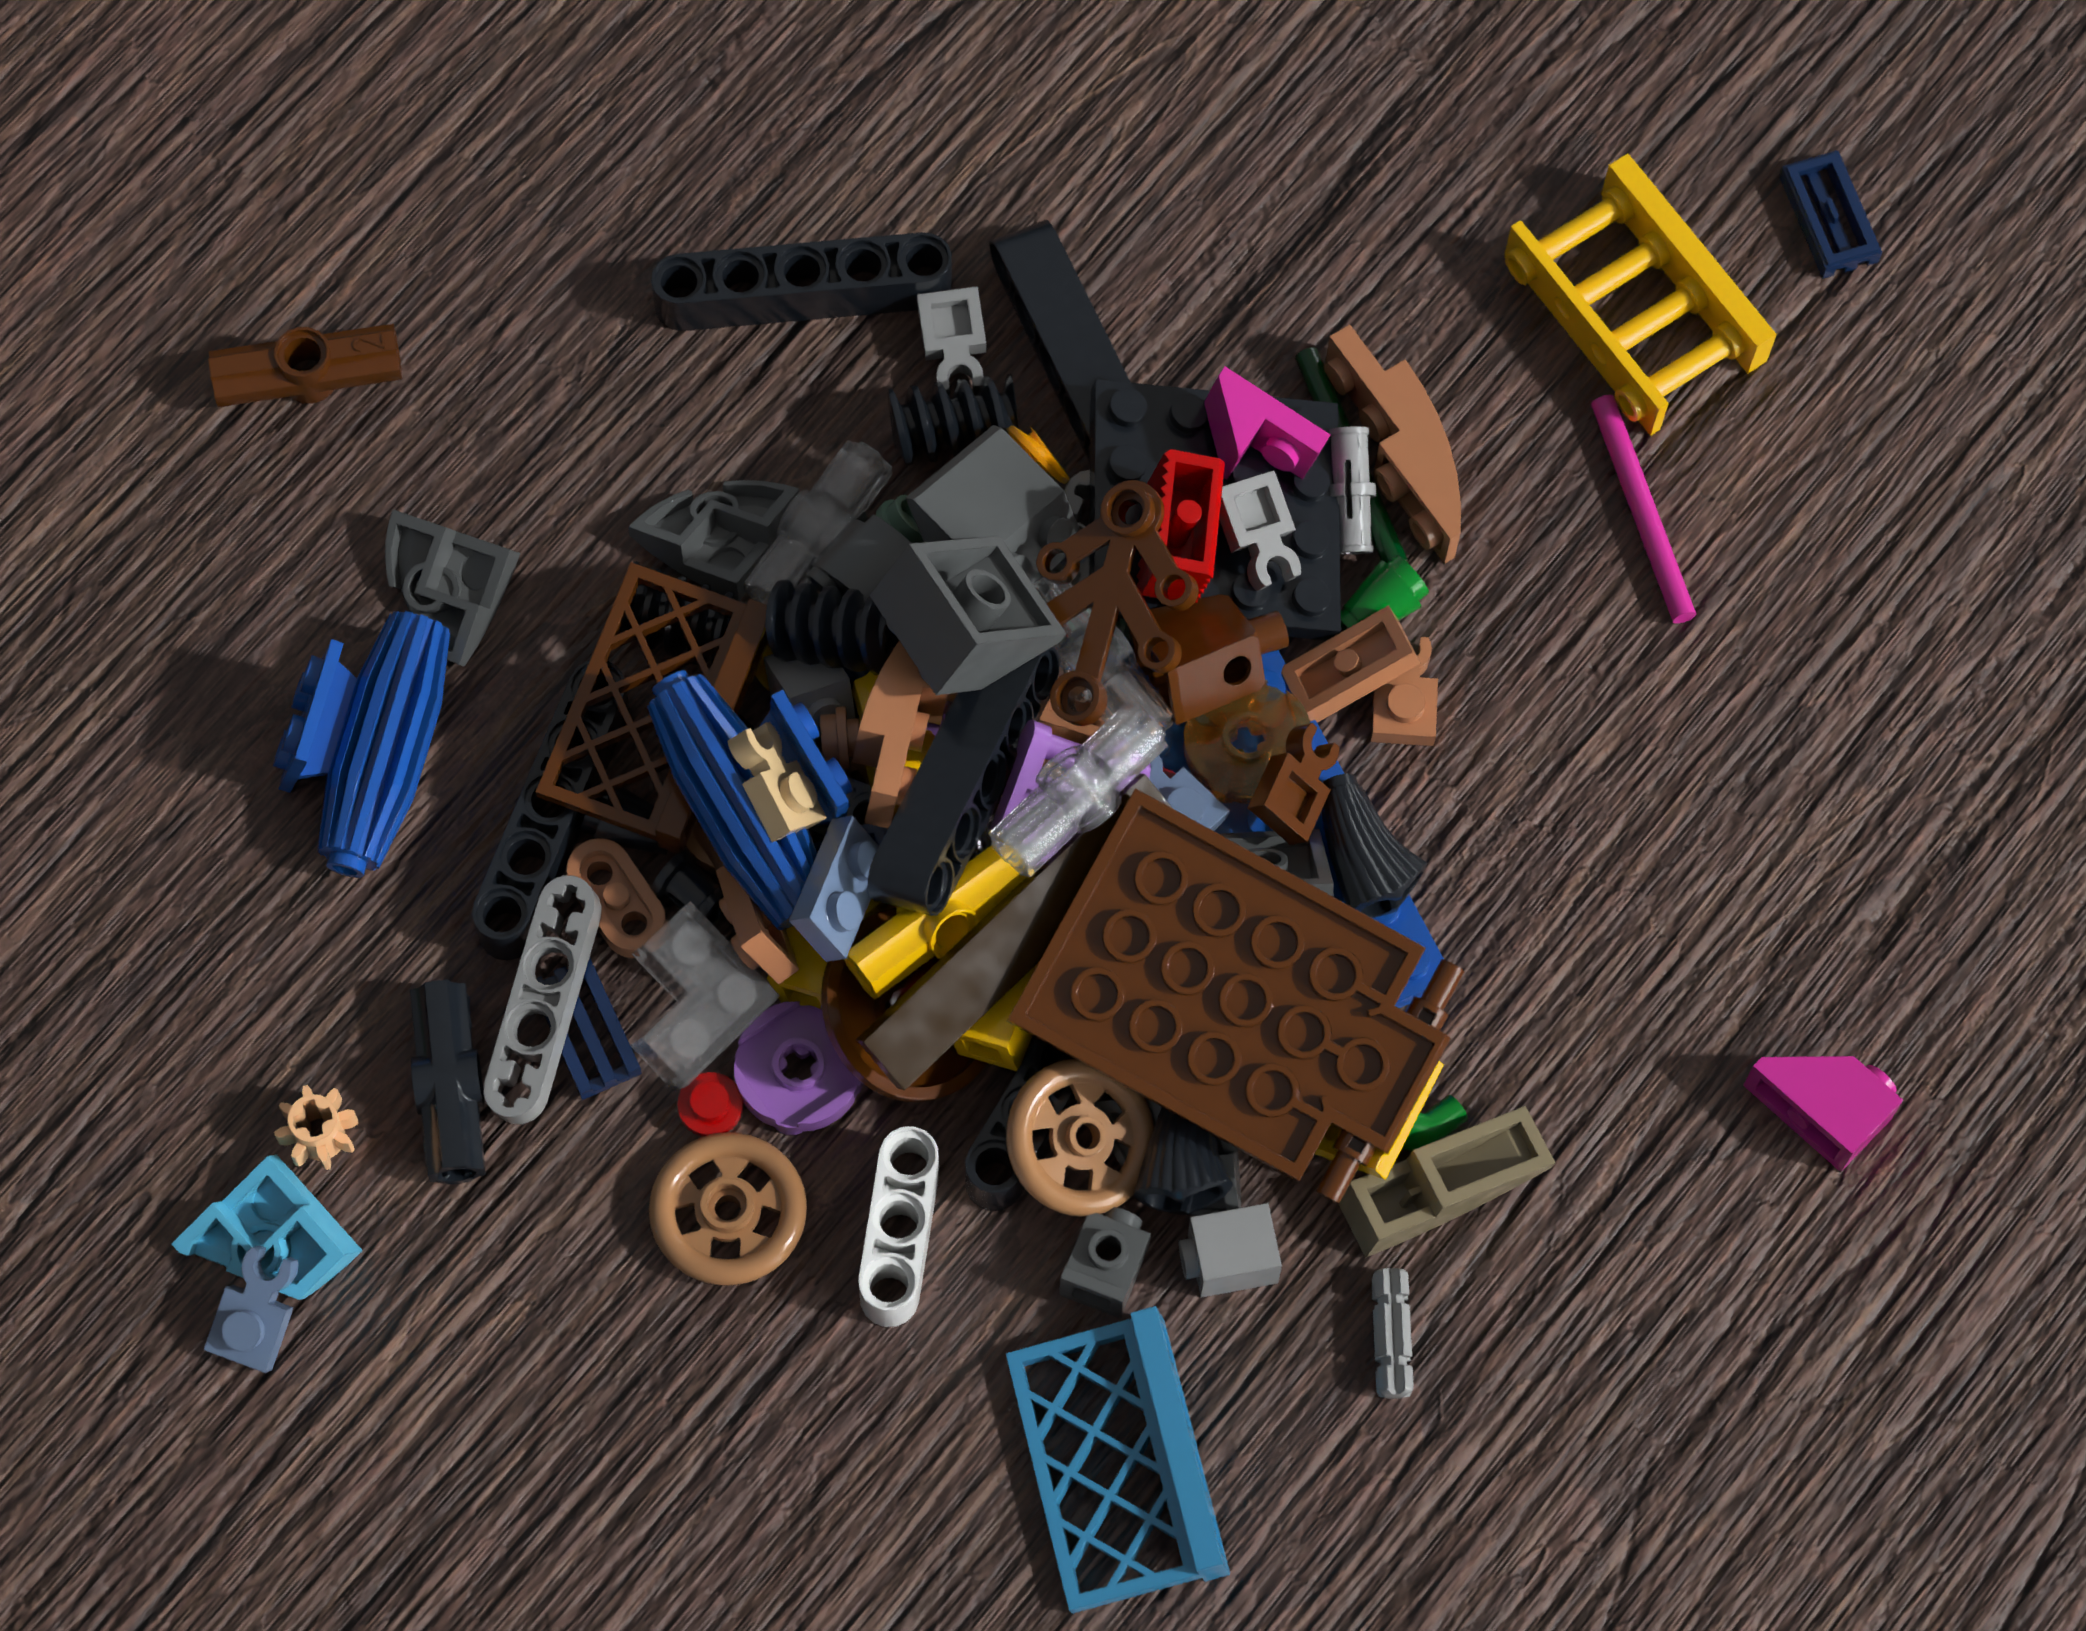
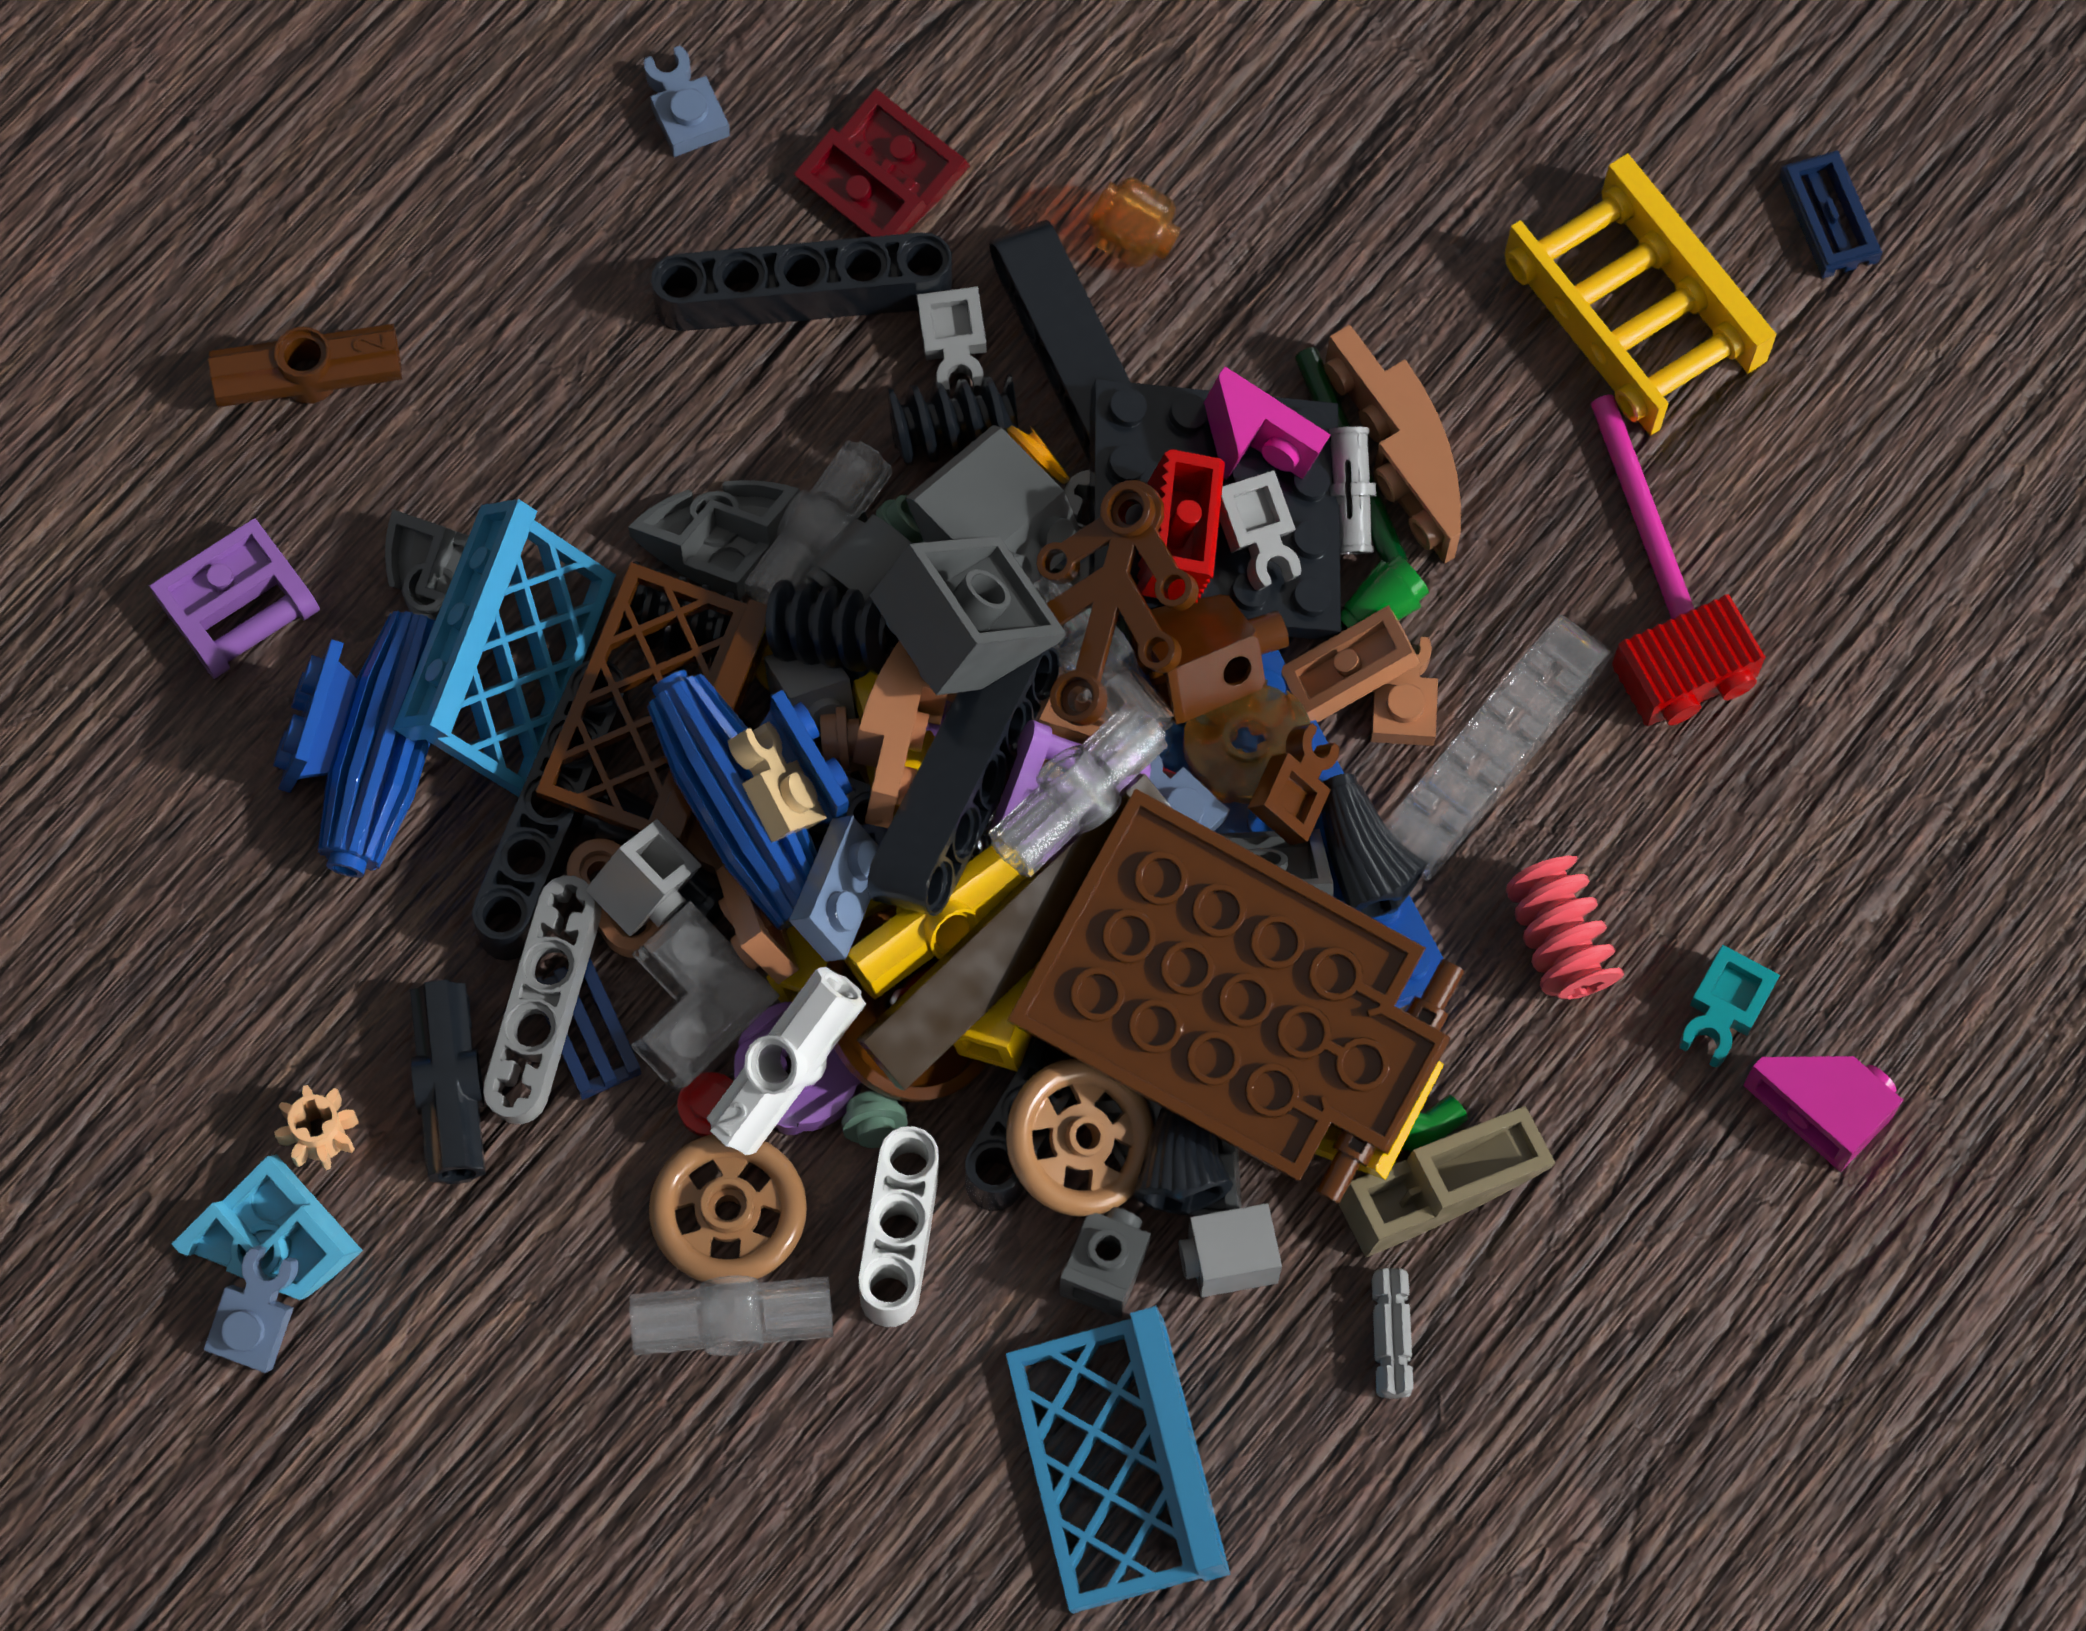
(223, 582): none -> medium lavender plate
(472, 615): none -> dark azure fence
(644, 879): none -> light grey brick
(683, 107): none -> sand blue plate
(731, 1316): none -> clear piece
(808, 1034): none -> white piece
(872, 1118): none -> sand green plate
(882, 168): none -> dark red slope
(1133, 222): none -> clear orange head
(1498, 743): none -> clear beam
(1559, 929): none -> coral piece
(1688, 662): none -> red brick
(1729, 997): none -> teal plate

